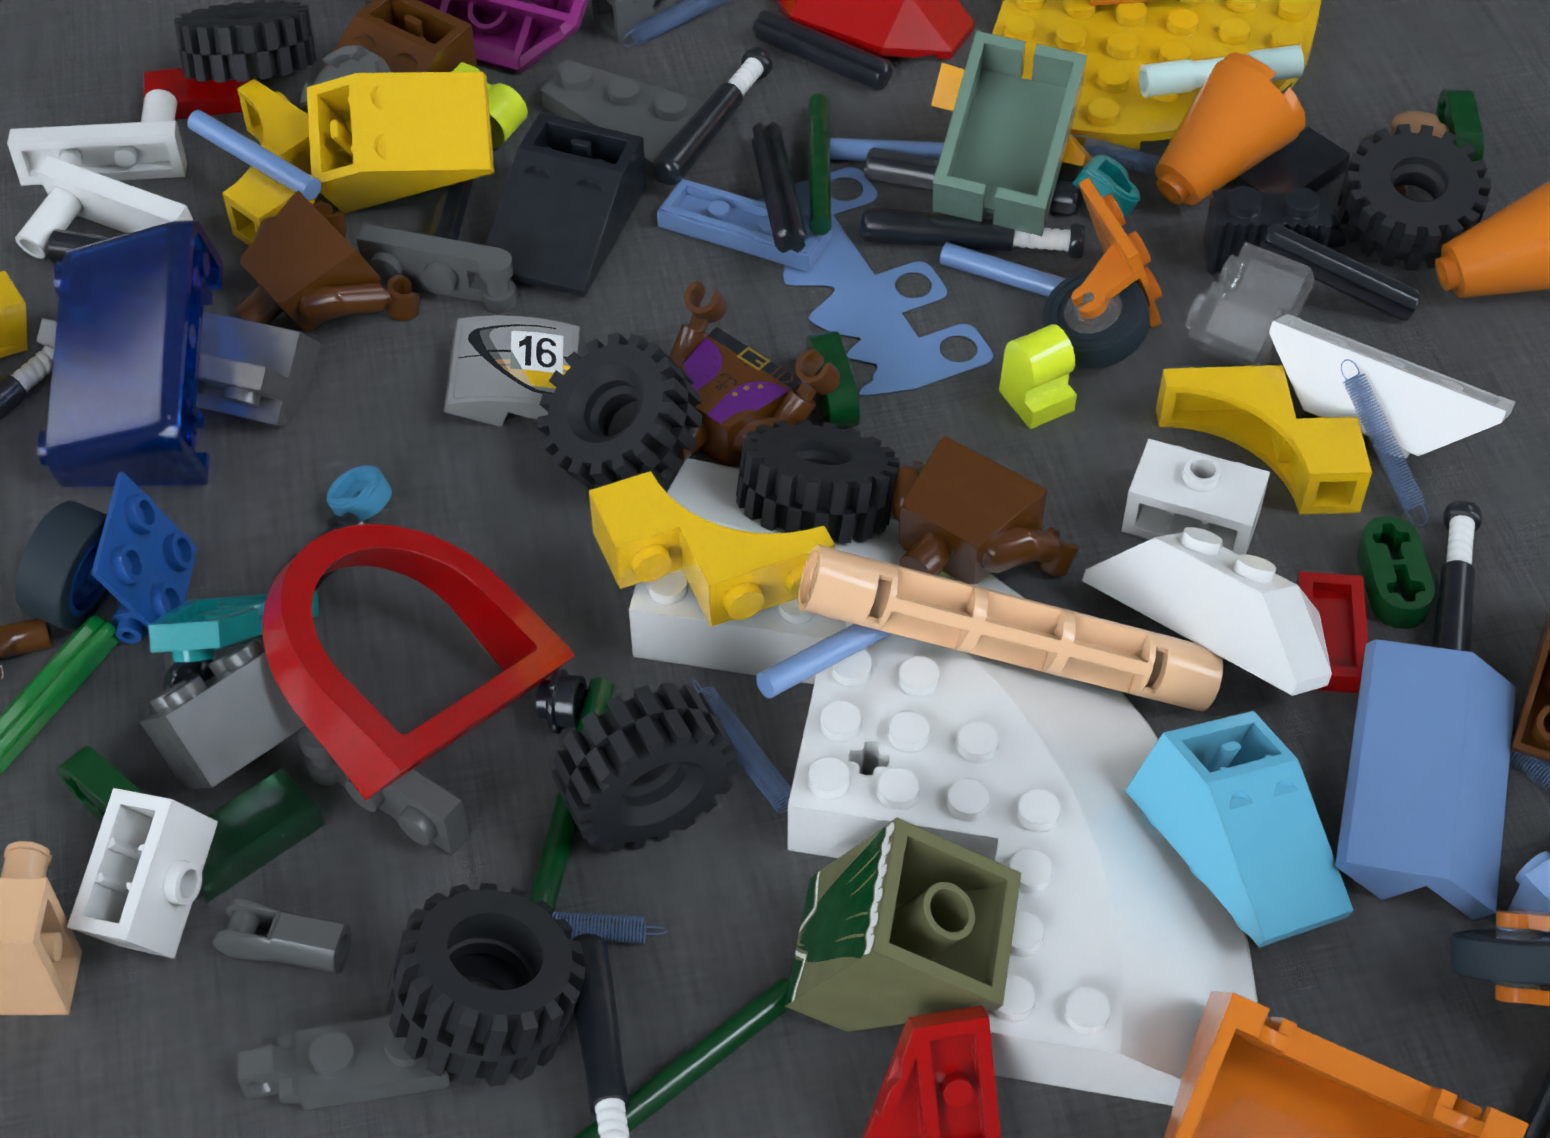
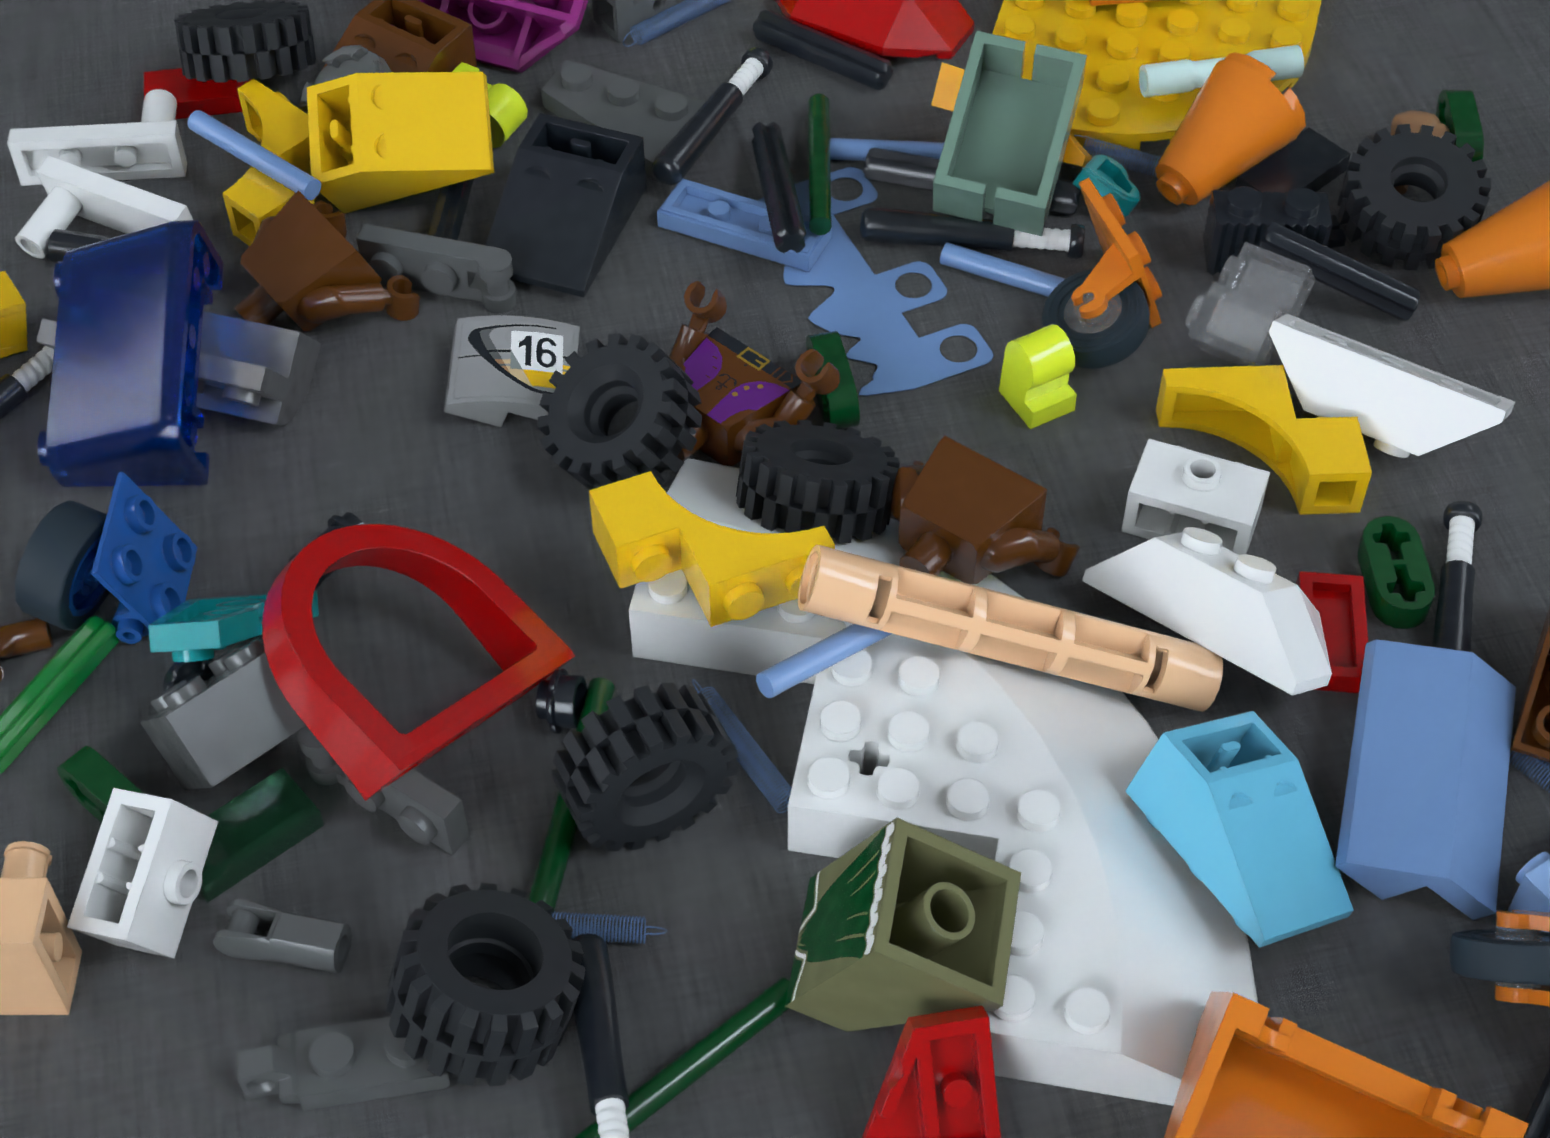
(360, 492): dark azure tile -> none
(1371, 427): medium blue piece -> none

